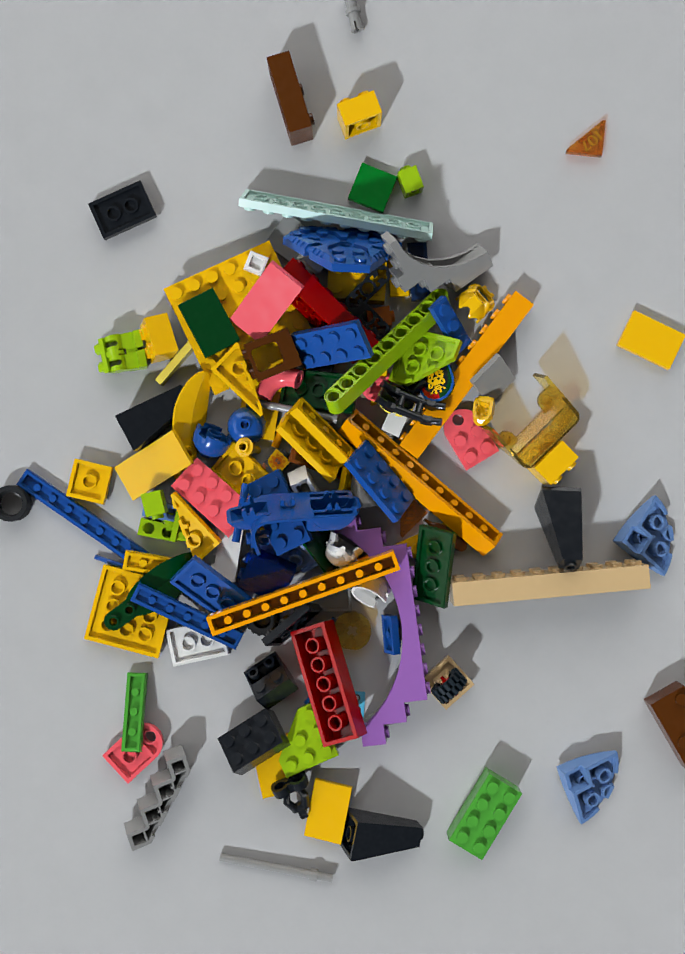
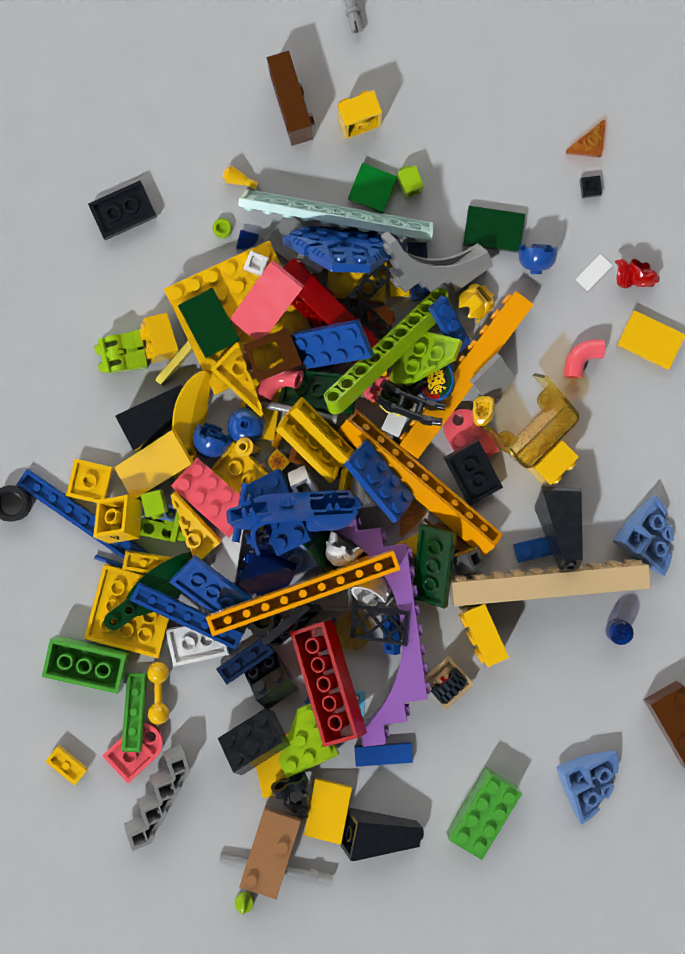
(66, 765): none -> yellow plate
(86, 664): none -> bright green brick
(118, 519): none -> yellow brick
(157, 674): none -> yellow piece
(222, 228): none -> lime tile
(234, 176): none -> yellow cone
(244, 660): none -> dark blue plate
(244, 902): none -> lime tile
(246, 240): none -> clear blue tile
(270, 852): none -> medium nougat brick
(383, 754): none -> blue tile
(390, 612): none -> black window
(468, 560): none -> dark grey brick
(473, 472): none -> black plate
(482, 634): none -> yellow brick
(494, 229): none -> dark green tile
(532, 549): none -> blue plate
(537, 257): none -> blue cylinder
(580, 354): none -> coral cylinder
(590, 186): none -> black tile
(593, 272): none -> white sticker
(619, 631): none -> clear blue head
(635, 274): none -> red hair

